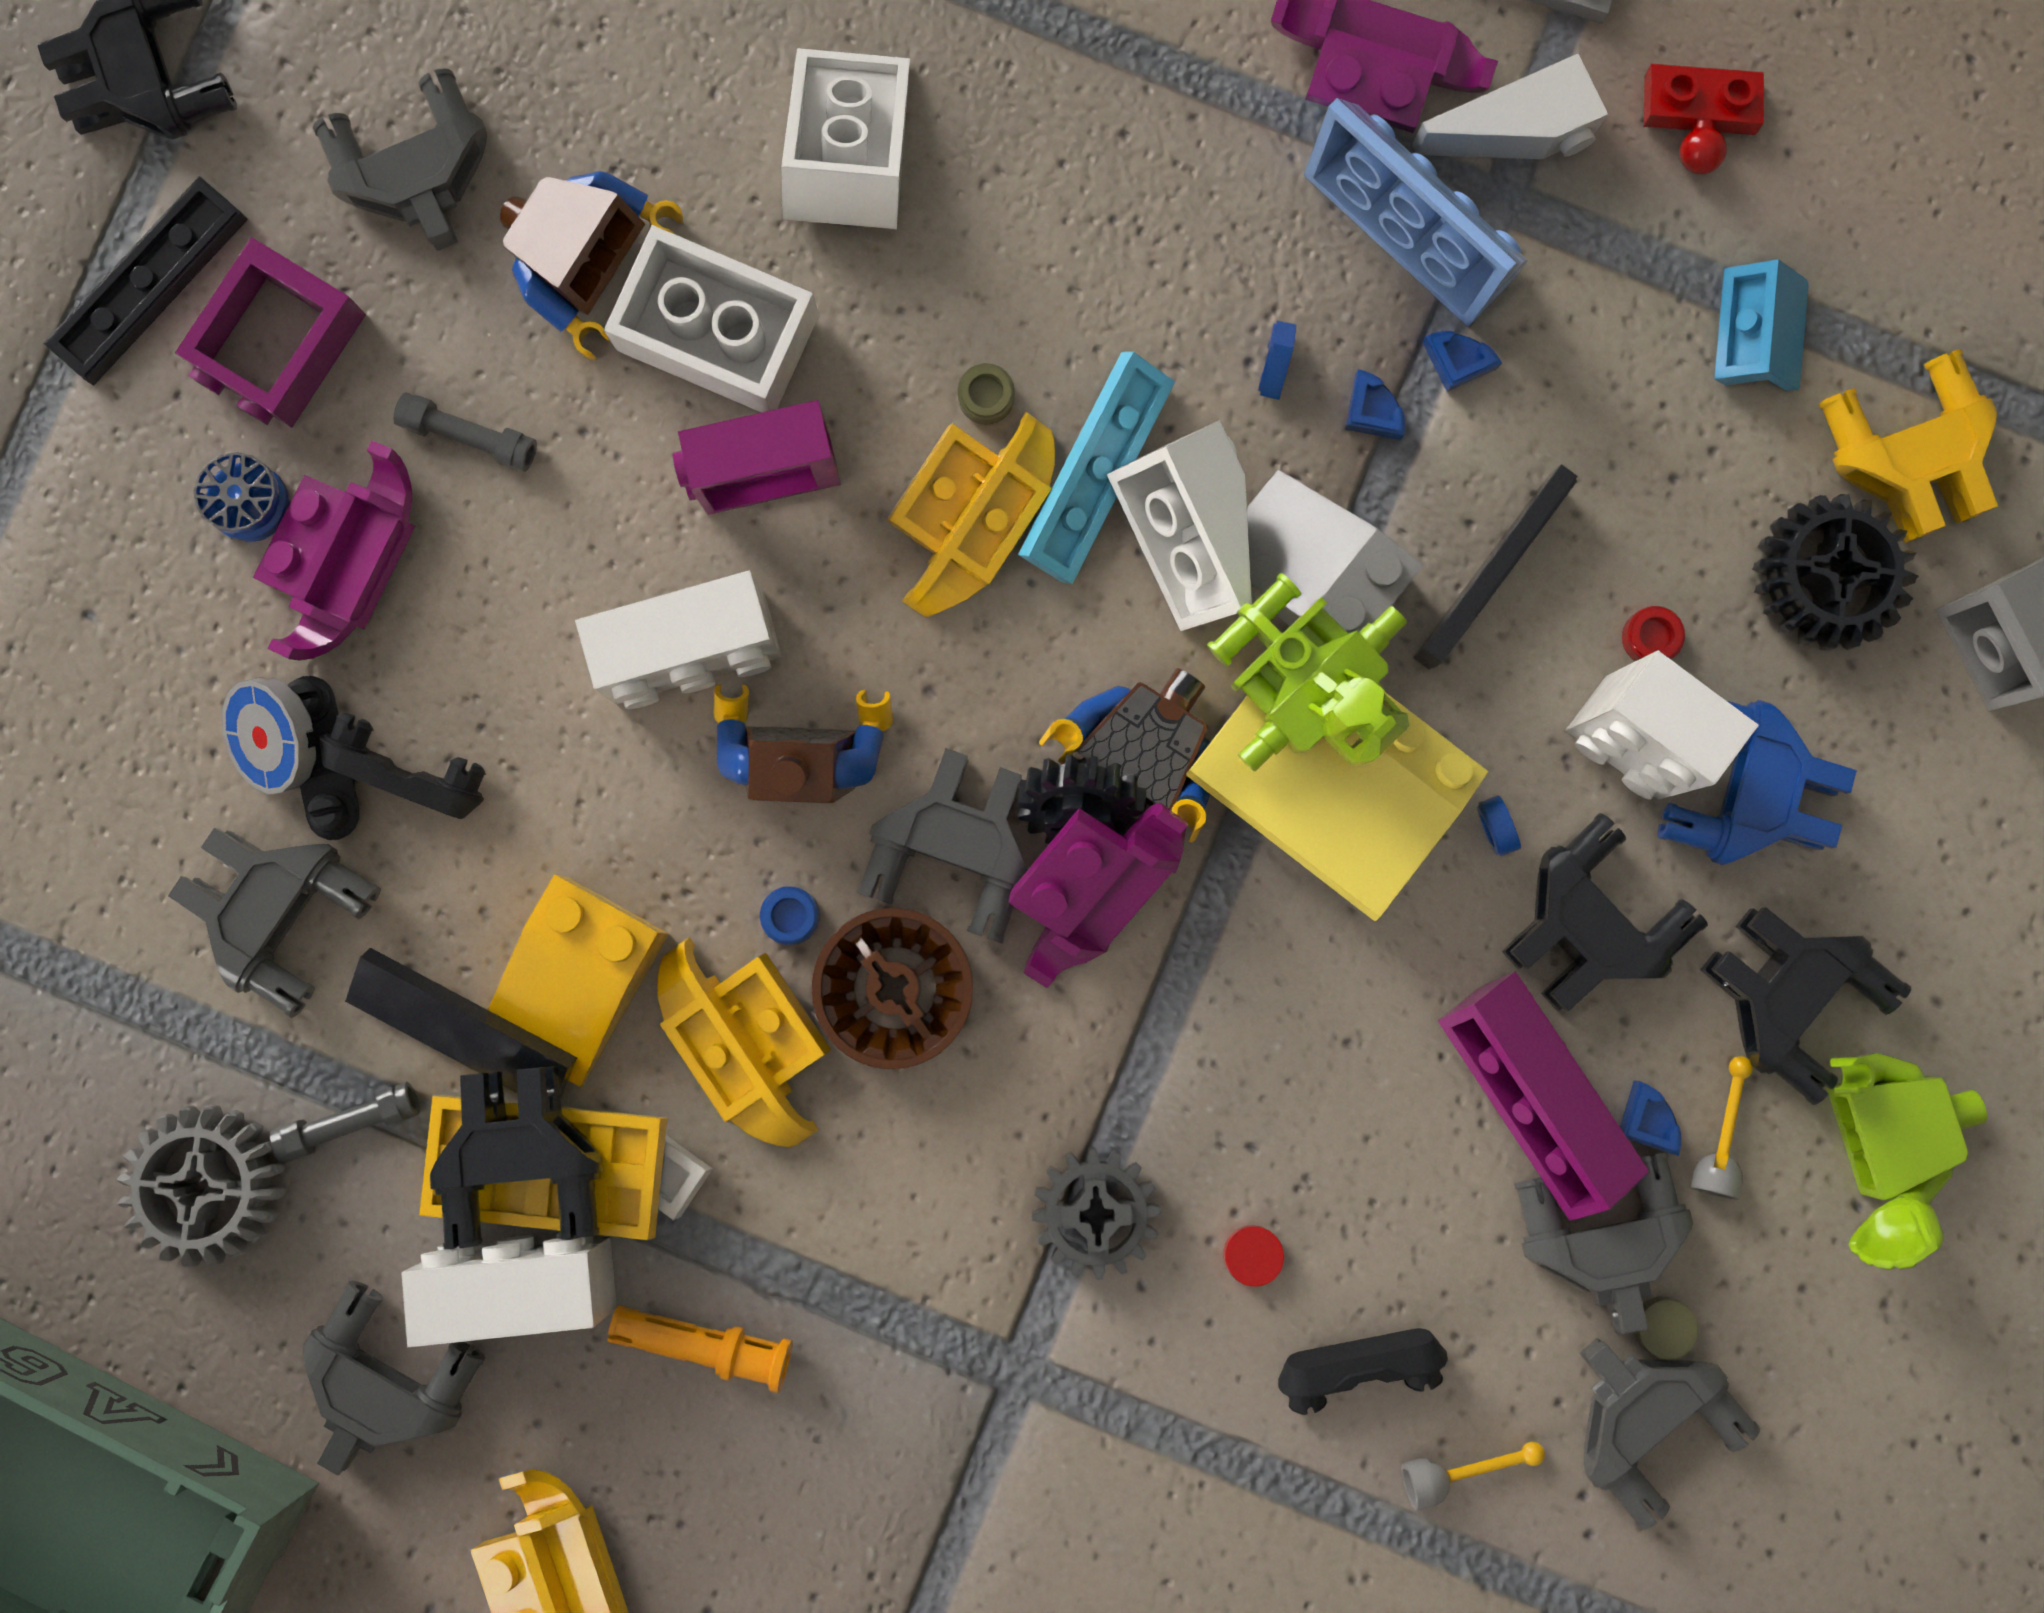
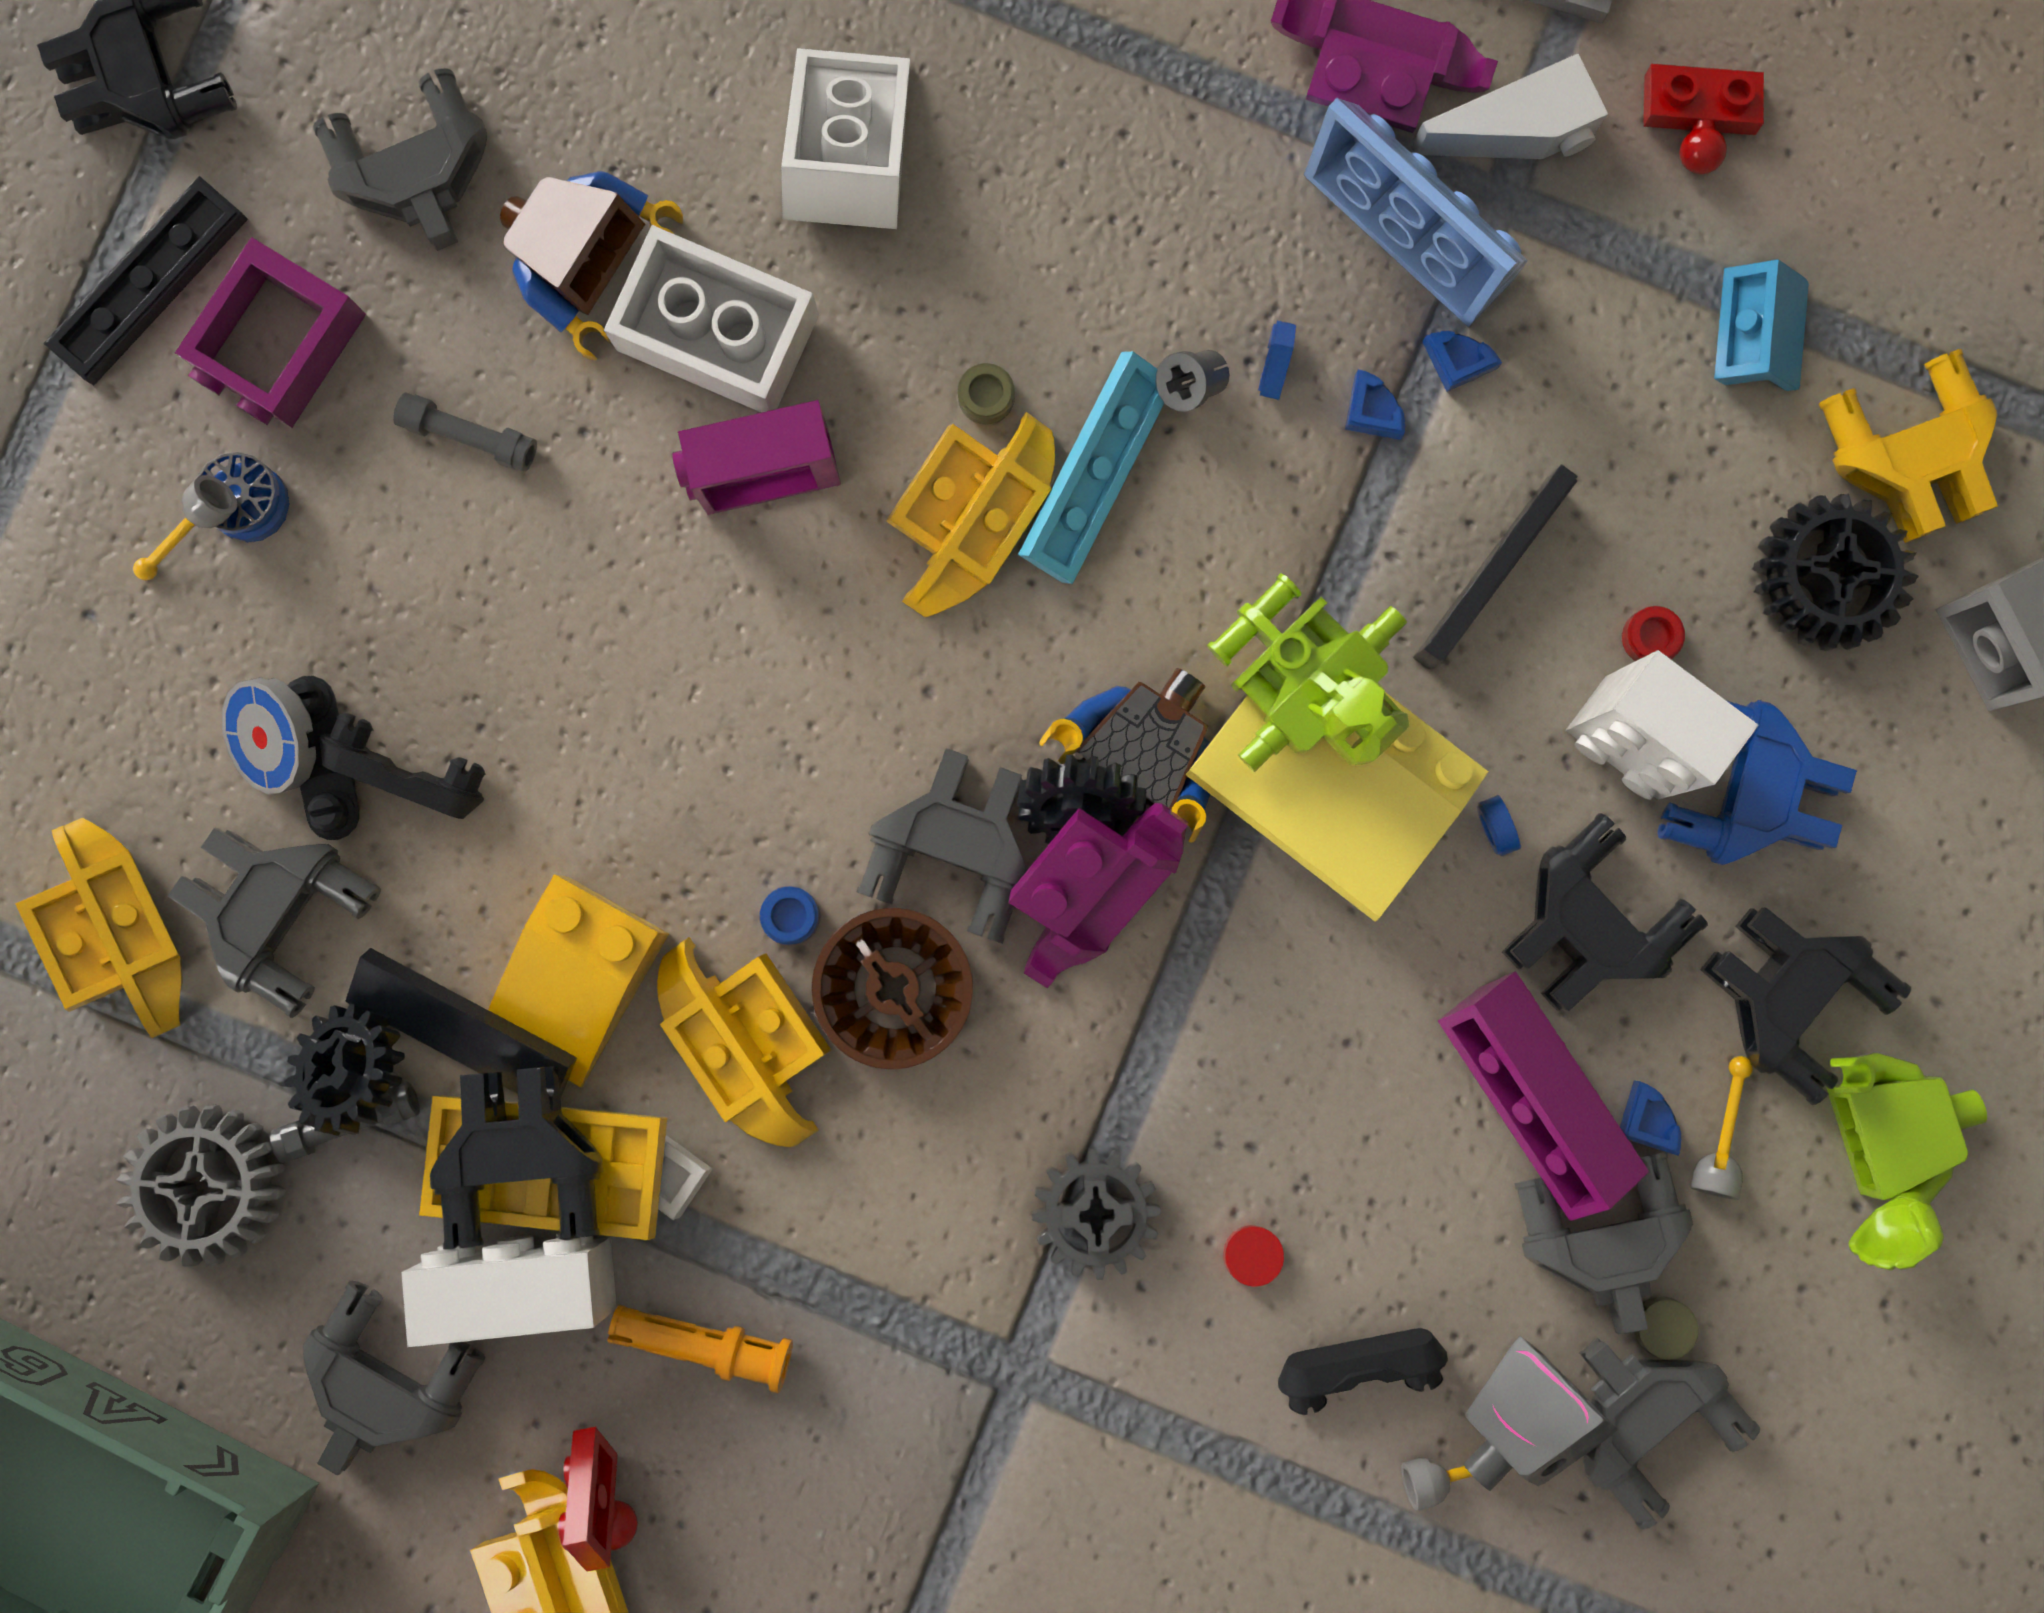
(105, 930): none -> yellow plate
(206, 505): none -> light grey hinge
(338, 553): magenta plate -> none
(344, 1070): none -> black gear
(593, 1517): none -> red plate
(679, 640): white brick -> none
(798, 761): torso -> none
(1184, 367): none -> dark grey bush
(1191, 523): white slope -> none
(1323, 554): light grey slope -> none
(1531, 1420): none -> torso

